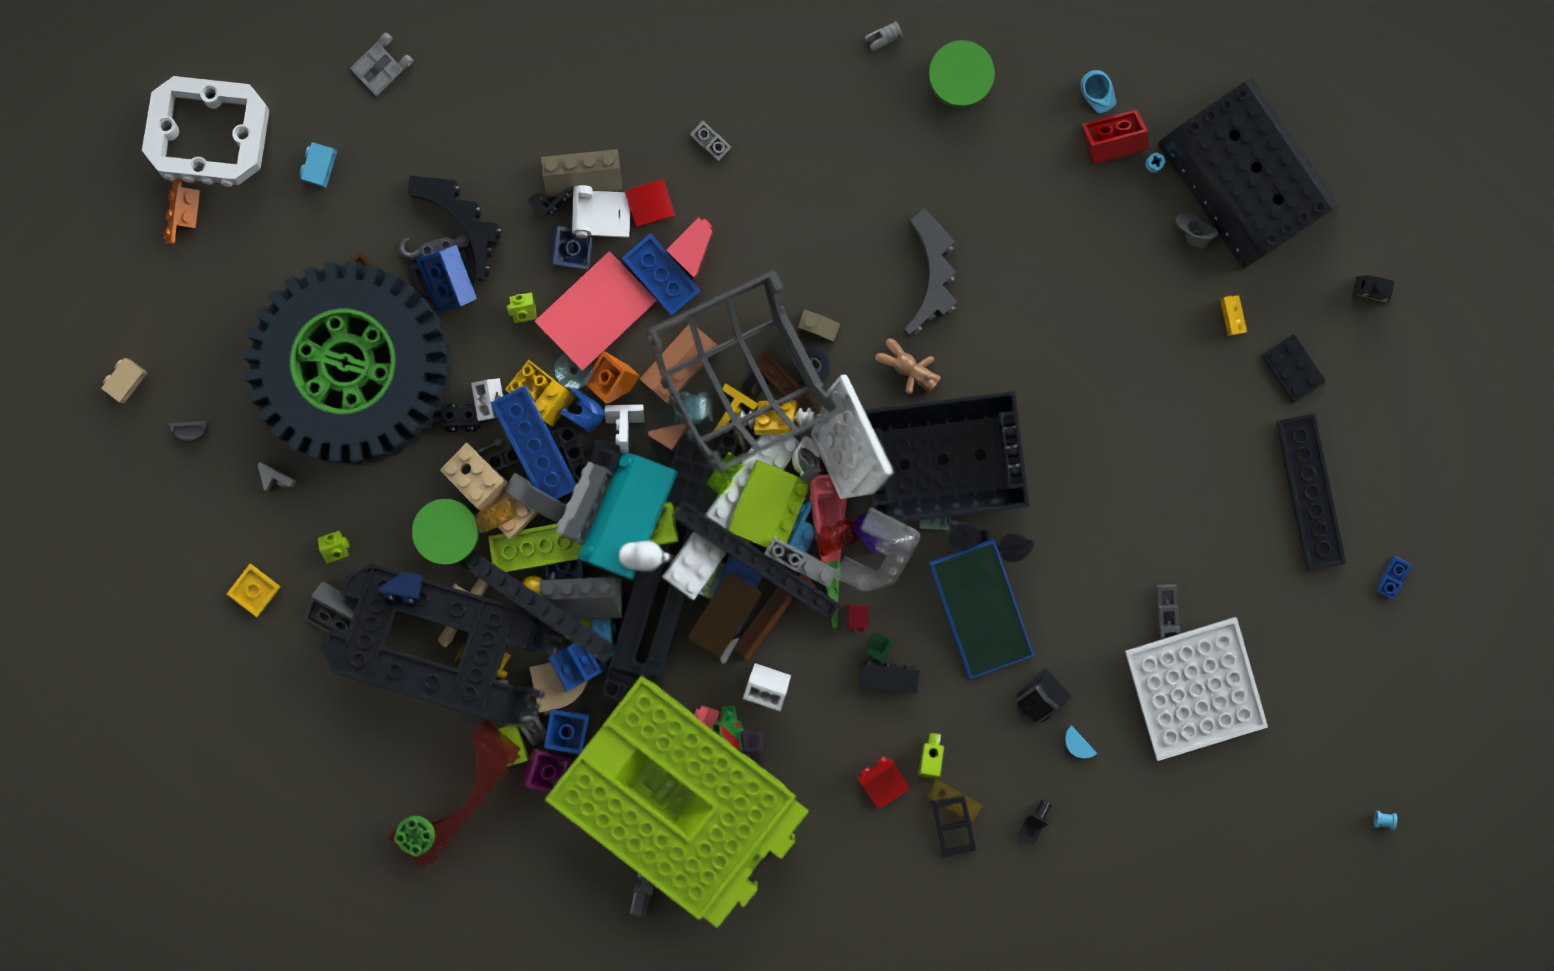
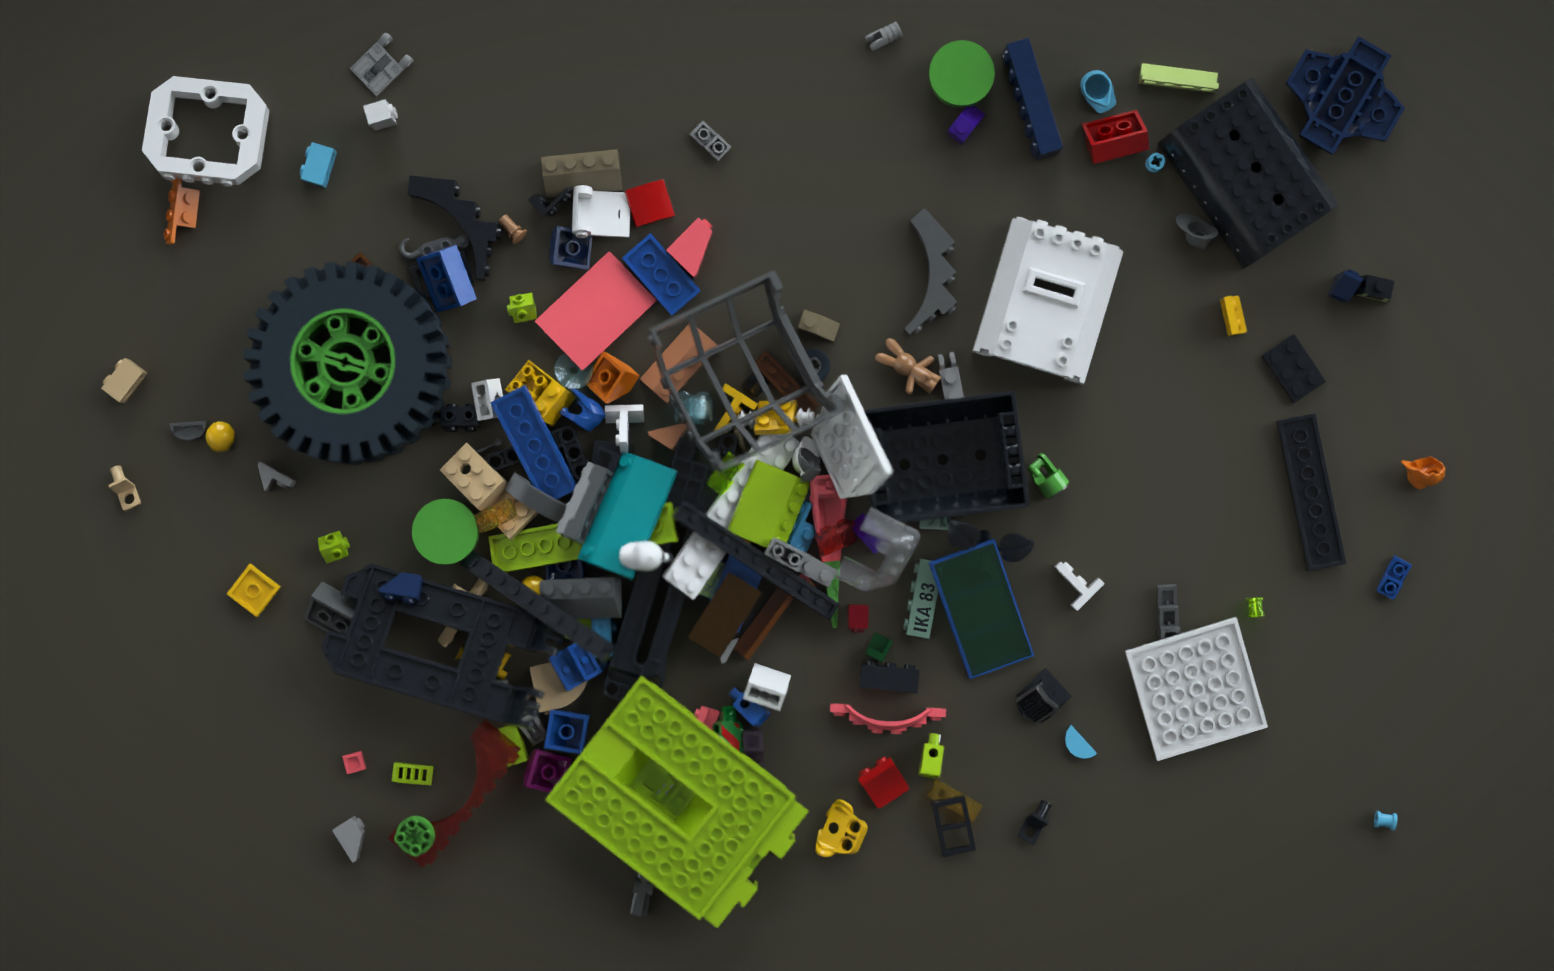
(123, 487): none -> tan bracket
(220, 436): none -> yellow hair
(351, 837): none -> light grey slope
(354, 762): none -> coral tile
(380, 114): none -> white brick
(395, 774): none -> lime slope
(514, 231): none -> medium nougat pin
(754, 713): none -> blue torso
(830, 844): none -> yellow piece
(878, 726): none -> coral piece
(922, 602): none -> sand green brick
(950, 378): none -> light grey hinge
(965, 124): none -> dark purple slope
(1032, 99): none -> dark blue brick
(1042, 325): none -> white panel
(1052, 483): none -> bright green piece
(1079, 584): none -> white bracket
(1178, 78): none -> yellowish green fence
(1255, 607): none -> clear neon green bush
(1345, 95): none -> dark blue plate
(1345, 285): none -> dark blue slope
(1424, 472): none -> orange hair

